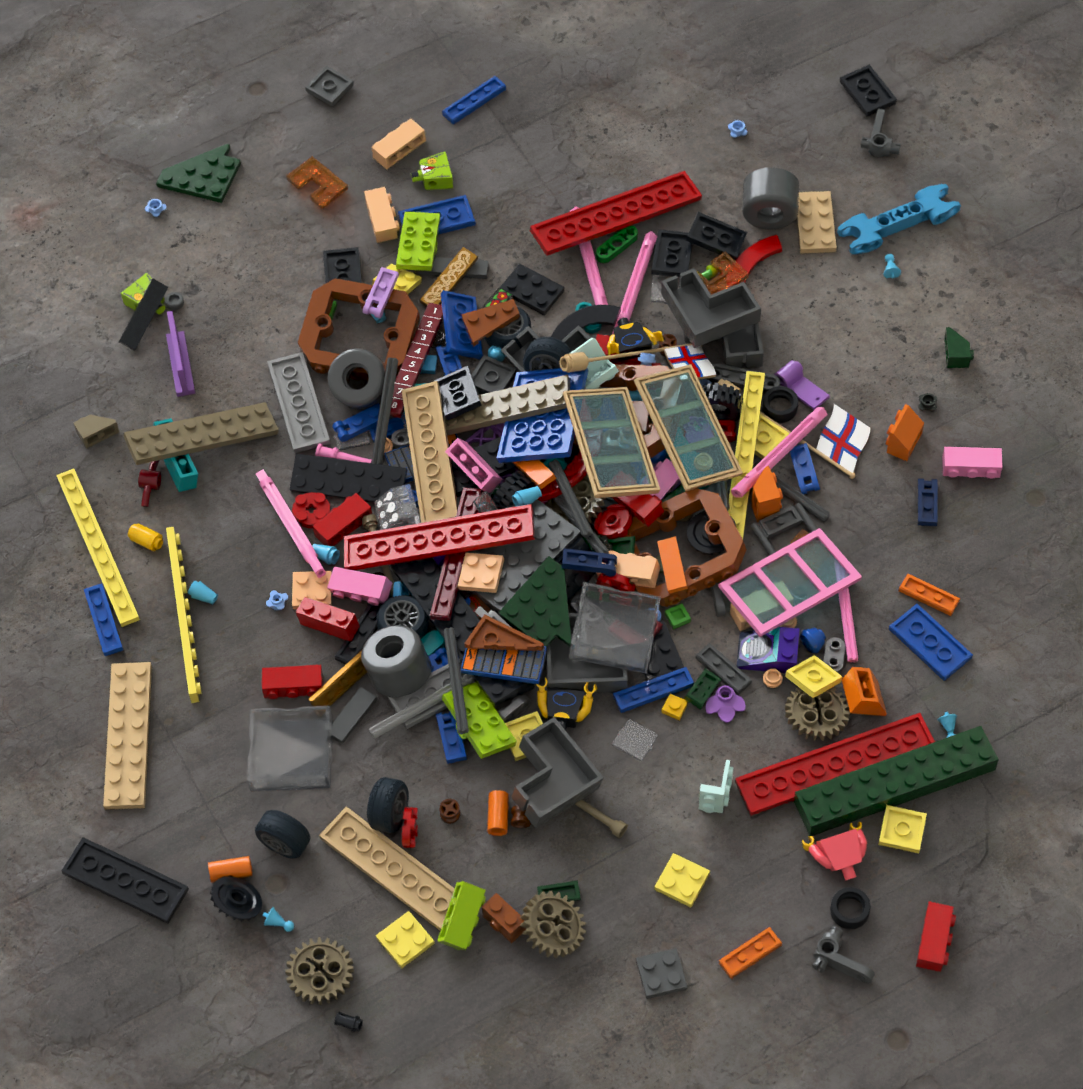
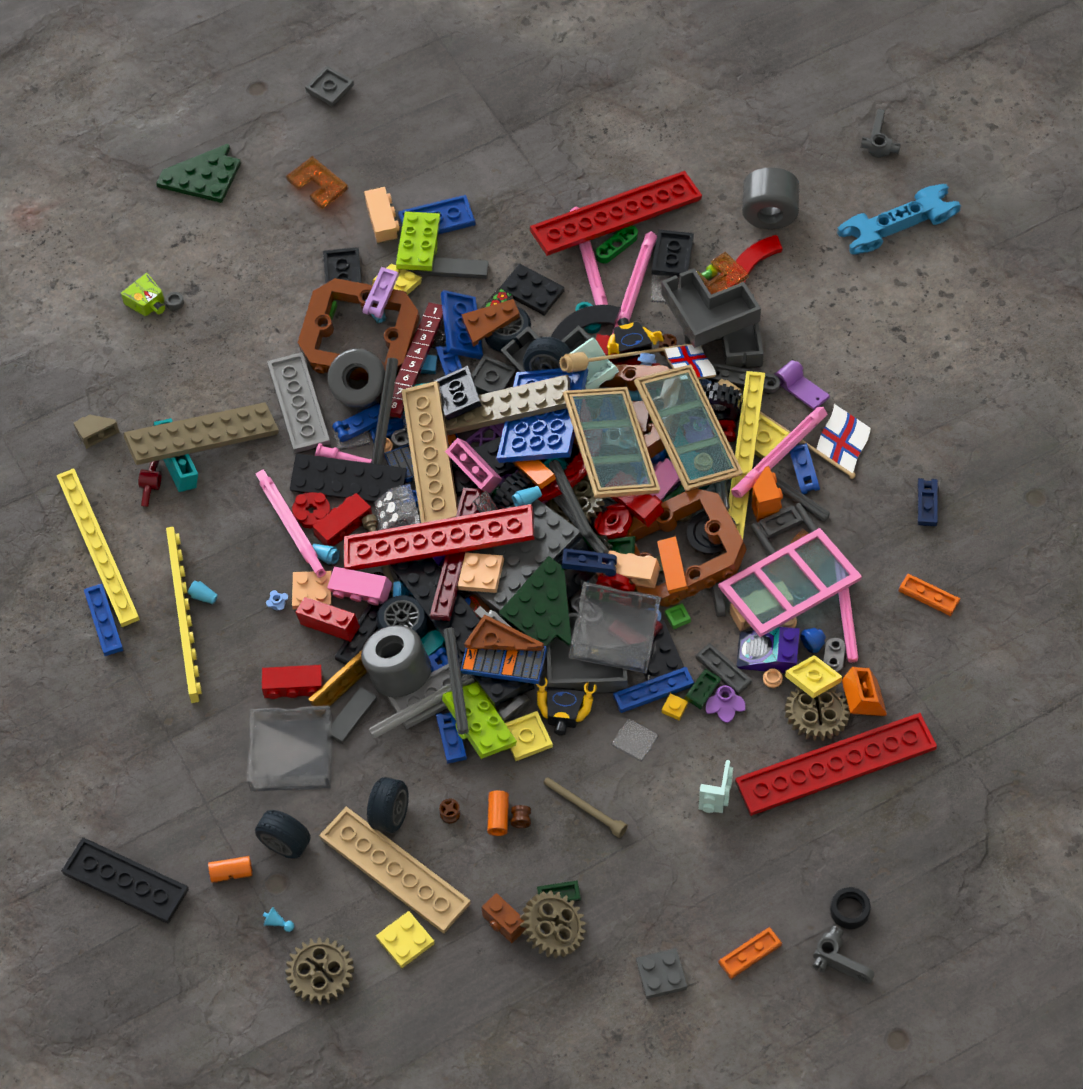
(127, 736): tan plate -> none
(143, 314): black tile -> none
(145, 537): yellow head -> none
(155, 207): light blue plate -> none
(179, 359): medium lavender fence -> none
(236, 898): black gear -> none
(348, 1021): black pin -> none
(398, 143): light nougat brick -> none
(409, 829): red plate -> none
(434, 172): lime torso -> none
(450, 276): tile -> none
(462, 916): lime brick -> none
(474, 100): blue tile -> none
(496, 353): medium azure piece -> none
(562, 774): dark grey piece -> none
(682, 880): light yellow plate -> none
(716, 235): black plate -> none
(737, 128): light blue plate -> none
(780, 392): black tyre -> none
(816, 223): tan plate -> none
(840, 850): coral torso -> none
(868, 90): black plate -> none
(891, 270): medium azure piece -> none
(895, 781): dark green brick -> none
(902, 829): light yellow plate -> none
(904, 433): orange slope -> none
(930, 642): blue tile -> none
(931, 399): pearl dark grey plate -> none
(936, 937): red brick -> none
(948, 722): medium azure piece -> none
(957, 350): dark green slope -> none
(972, 462): bright pink brick -> none

